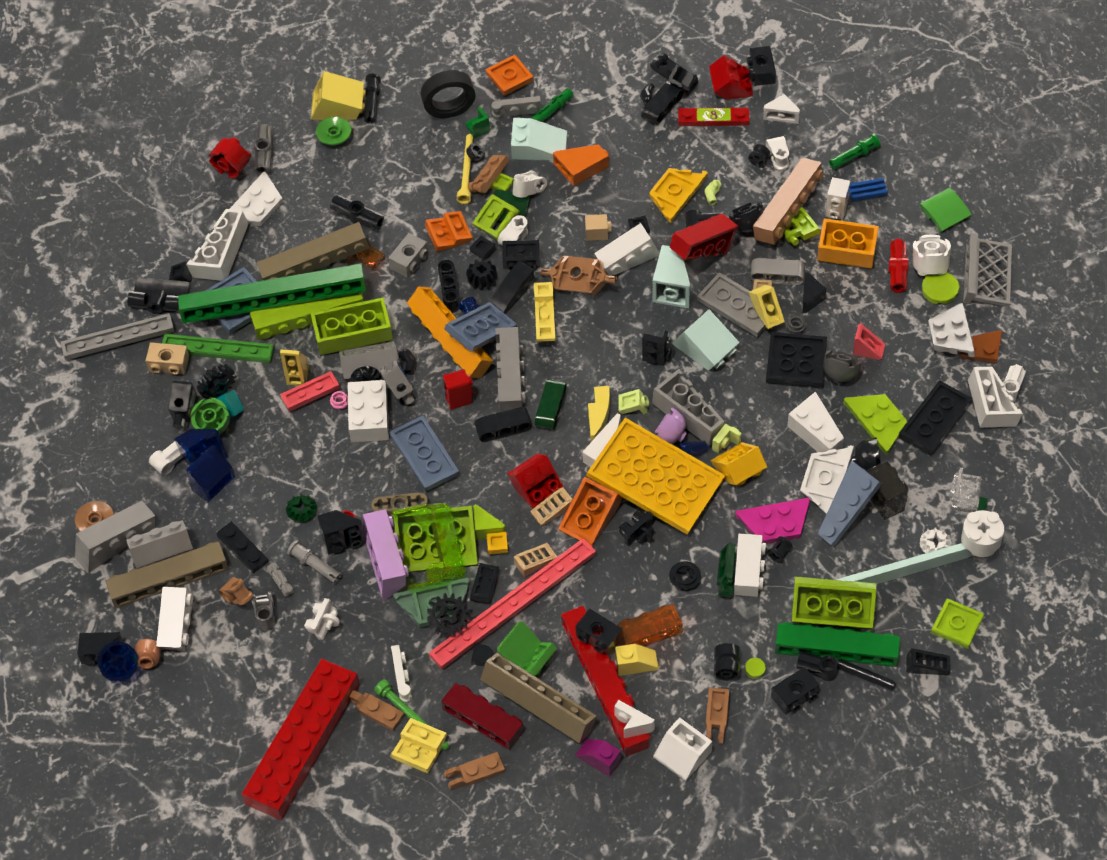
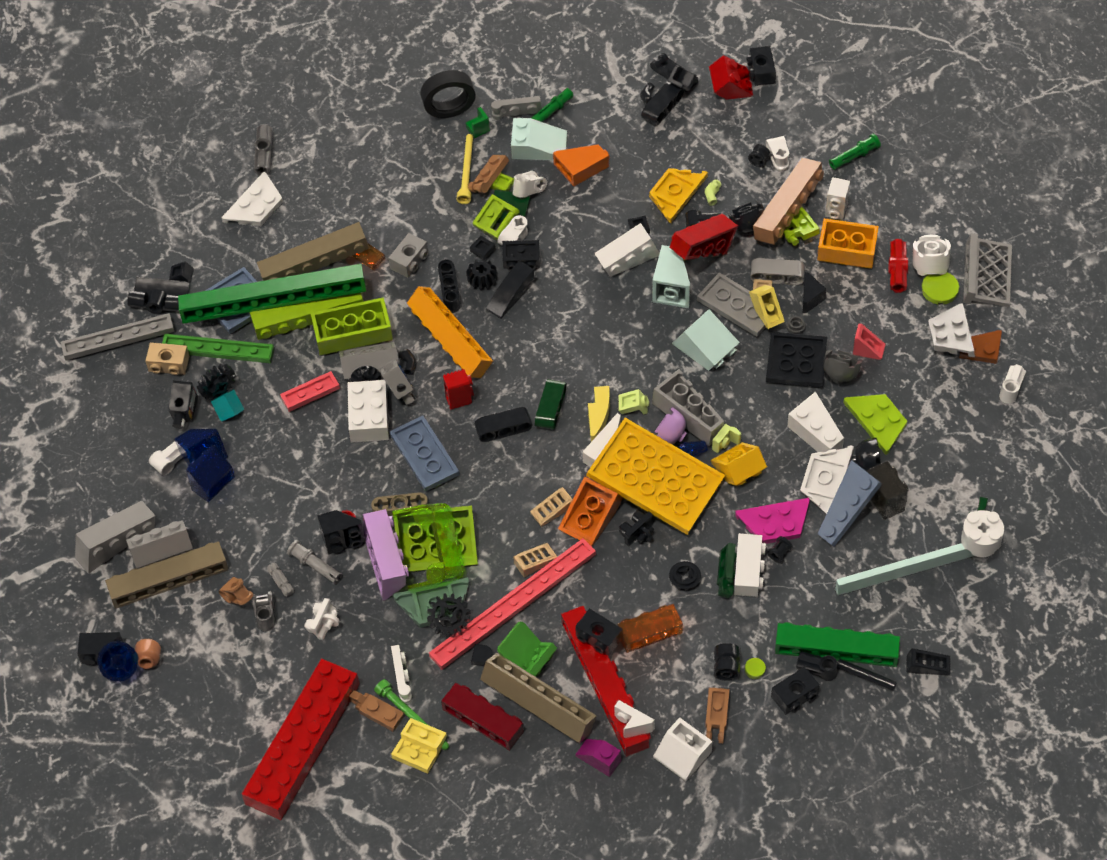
(90, 512): medium nougat dish -> none
(174, 618): white wedge -> none
(210, 415): bright green cylinder -> none
(220, 247): white wedge -> none
(229, 157): red brick -> none
(242, 547): black plate -> none
(295, 367): light yellow slope -> none
(308, 512): dark green gear -> none
(333, 131): bright green dish -> none
(337, 97): light yellow slope -> none
(339, 396): bright pink plate -> none
(357, 212): black piece -> none
(371, 92): black pin -> none
(448, 231): orange slope -> none
(468, 305): clear blue wheel -> none
(475, 152): black tile -> none
(475, 771): medium nougat hinge -> none
(478, 326): sand blue plate -> none
(484, 583): black plate -> none
(486, 523): lime slope -> none
(497, 543): yellow plate -> none
(509, 75): orange plate -> none
(509, 369): light grey wedge -> none
(535, 479): red slope -> none
(544, 311): light yellow slope -> none
(589, 280): medium nougat plate -> none
(597, 227): tan brick -> none
(635, 659): light yellow slope -> none
(656, 349): black bracket -> none
(713, 116): red plate -> none
(781, 110): white slope -> none
(834, 602): lime brick -> none
(867, 187): blue tile -> none
(926, 540): white gear -> none
(935, 417): black plate -> none
(945, 209): bright green slope -> none
(957, 623): lime tile -> none
(966, 492): clear bracket -> none
(991, 400): white wedge -> none

